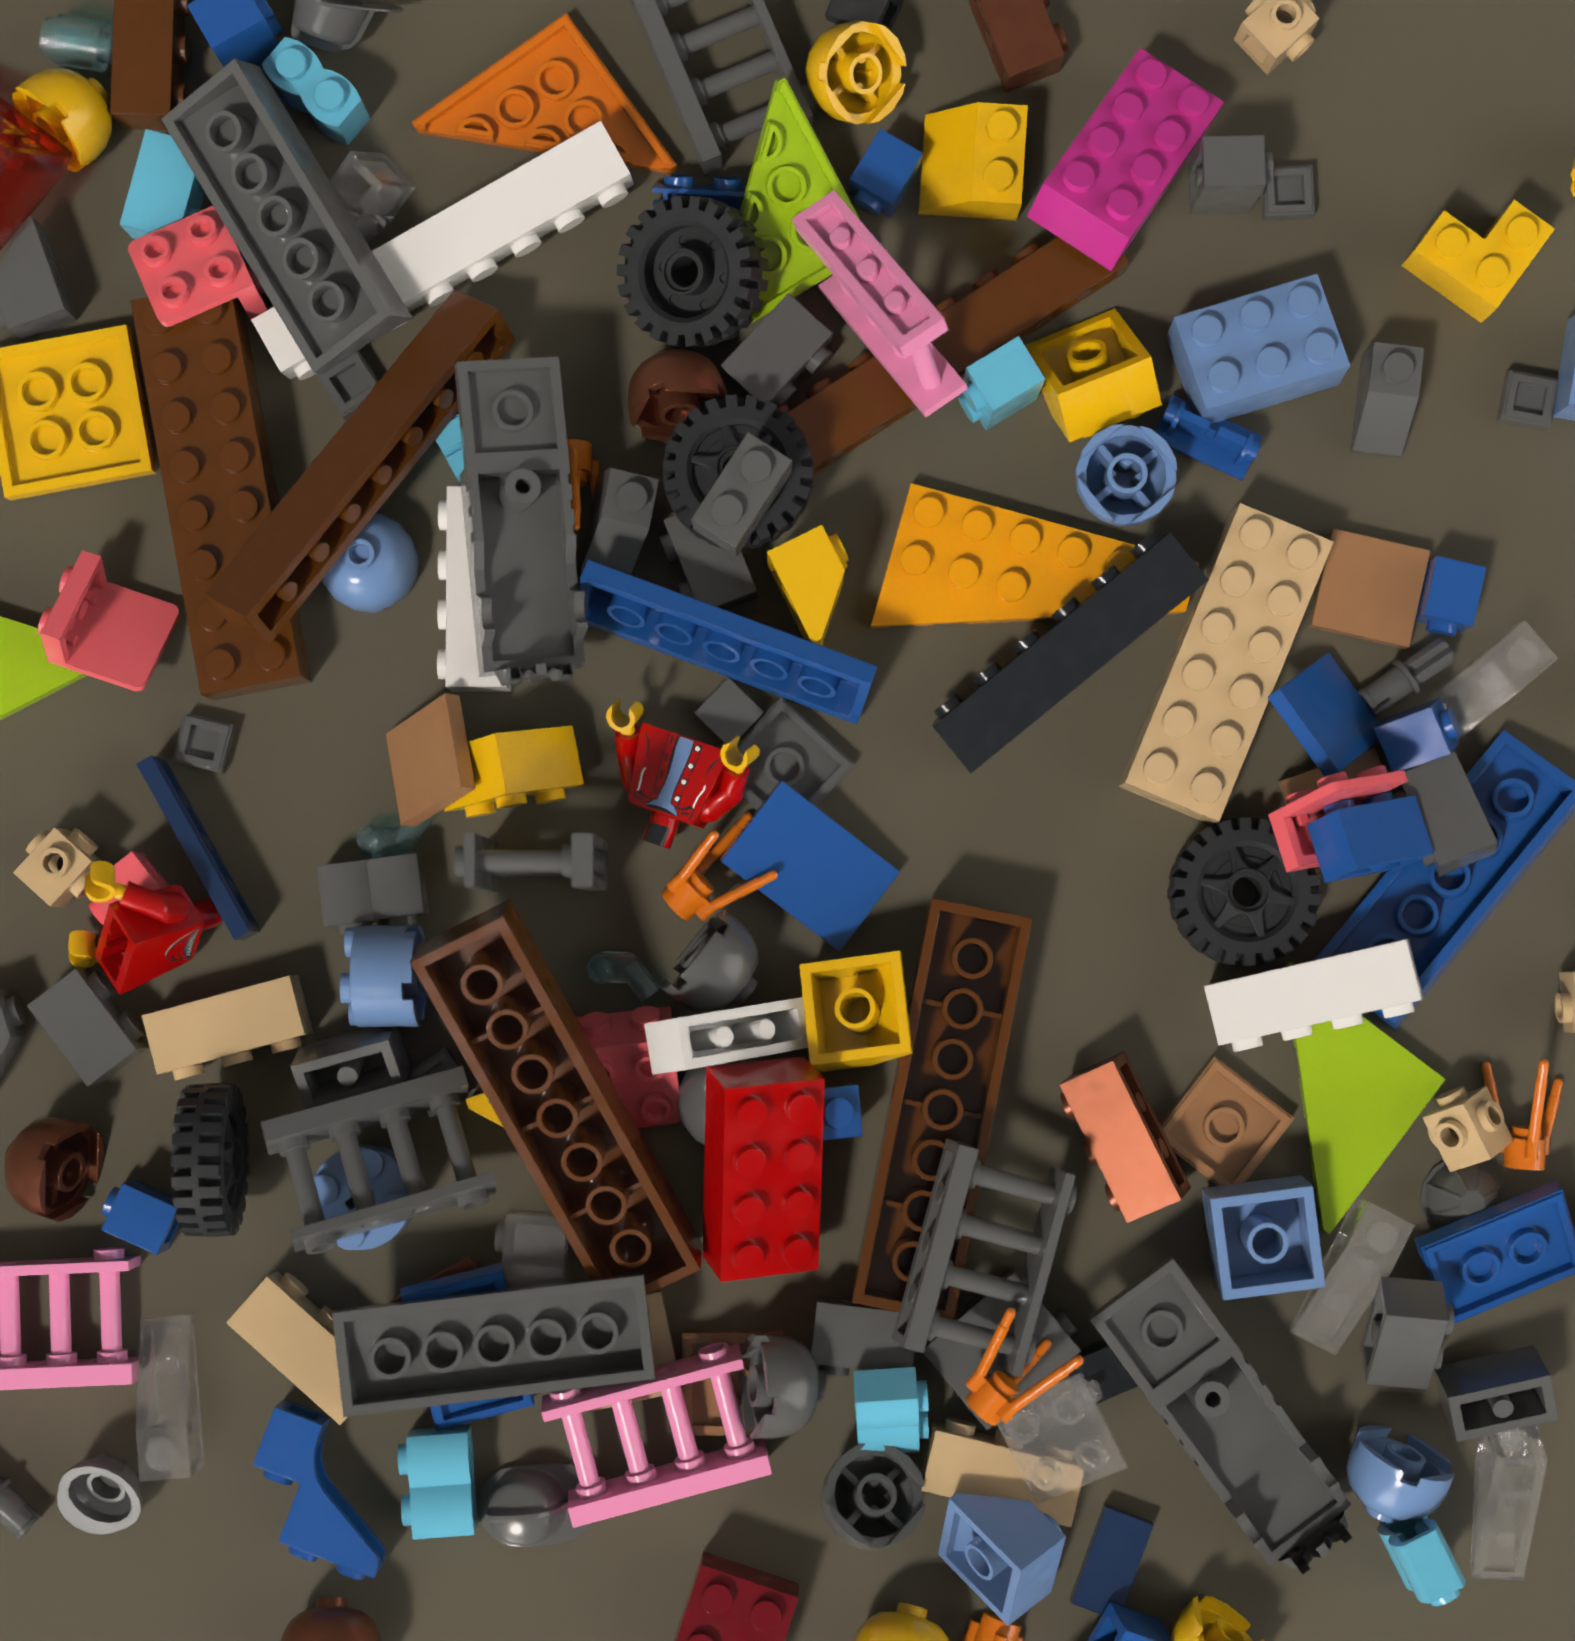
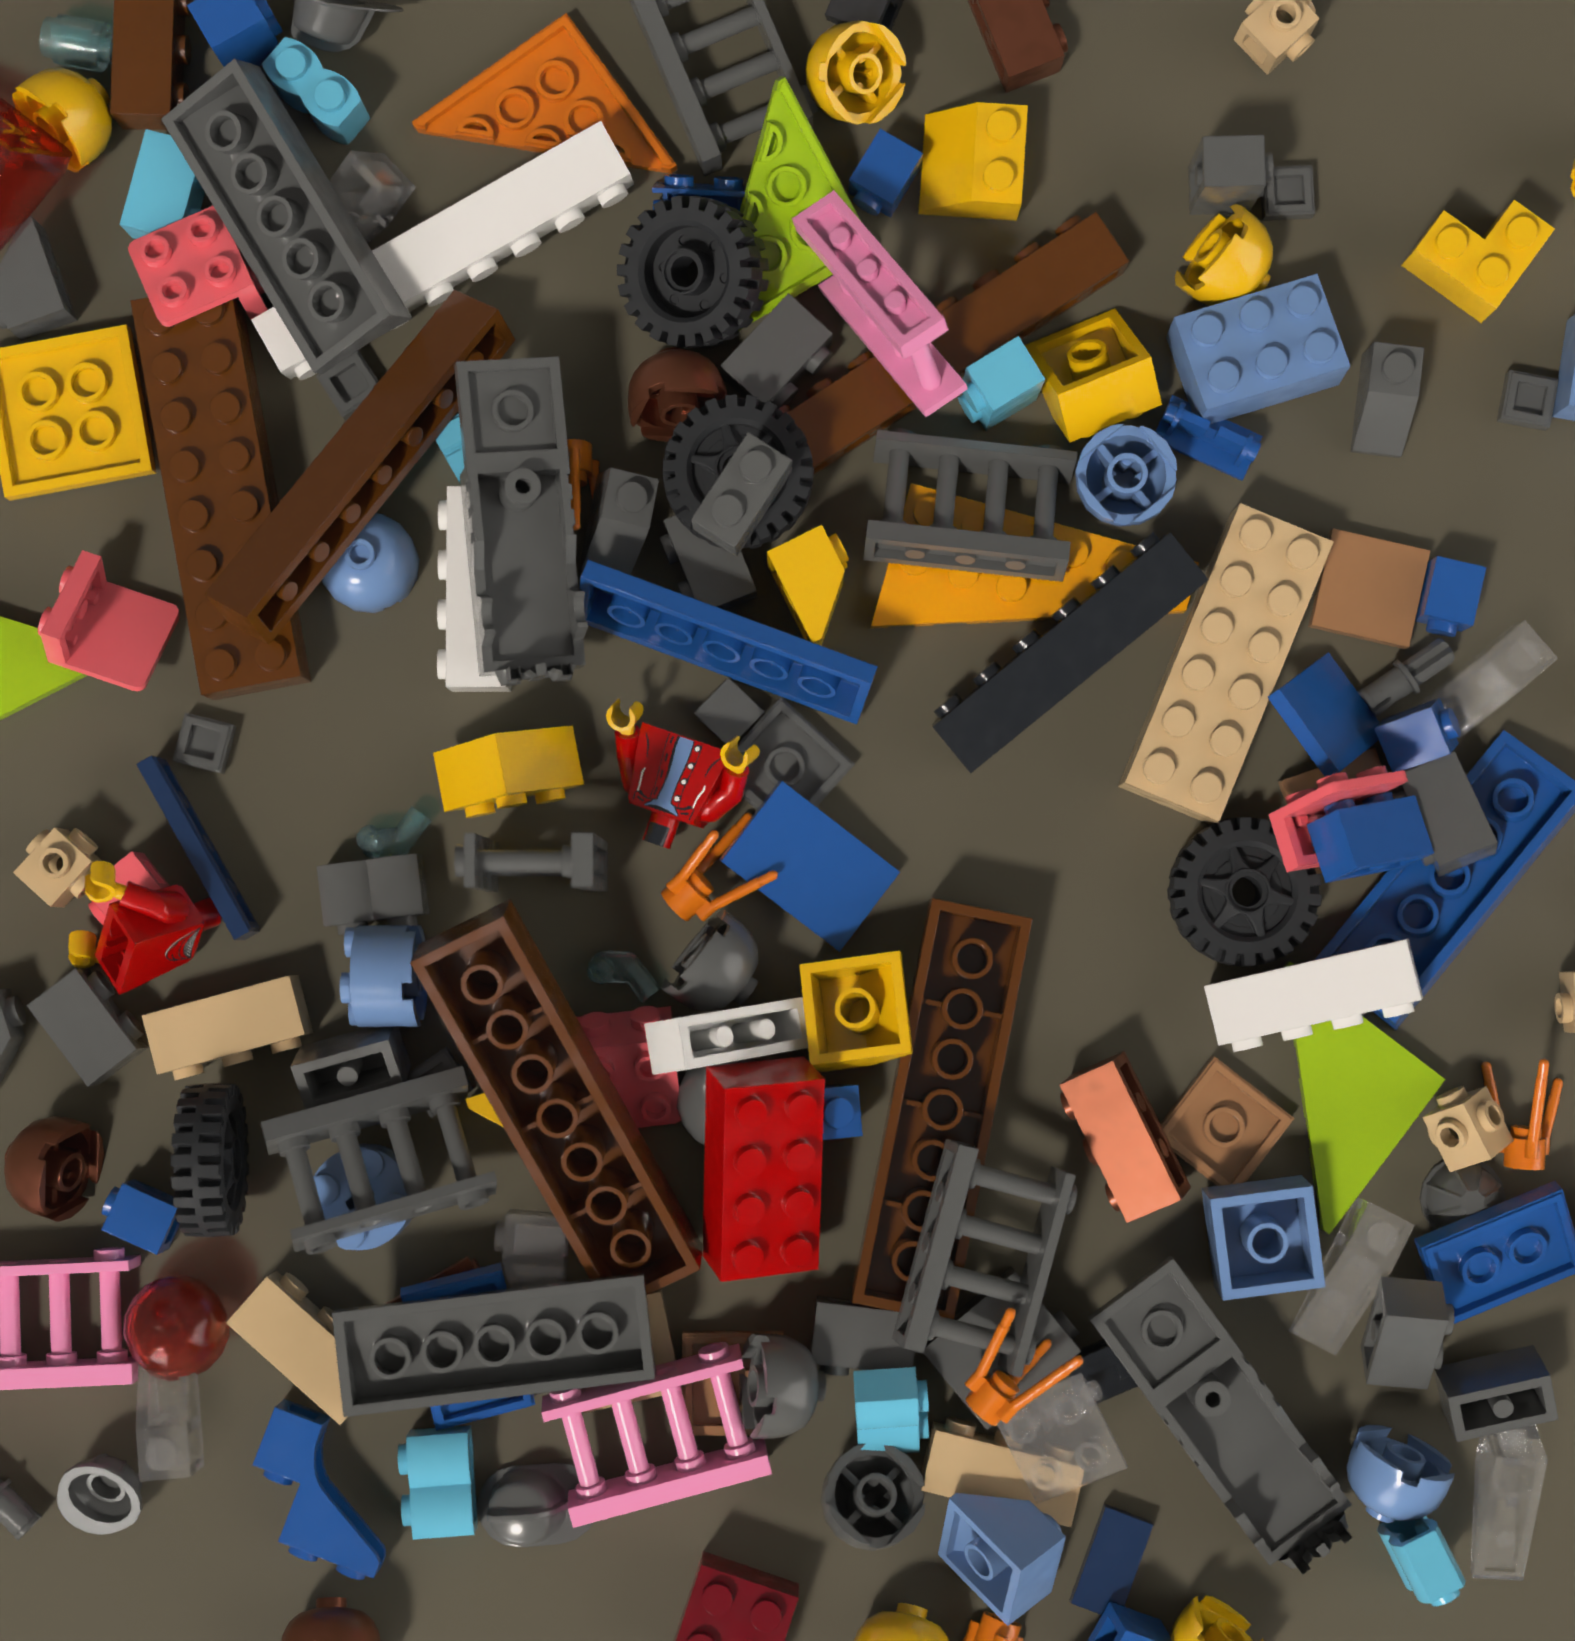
(176, 1327): none -> clear red cylinder
(430, 760): medium nougat tile -> none
(965, 550): none -> dark grey fence
(1124, 159): dark pink brick -> none
(1227, 259): none -> yellow cylinder

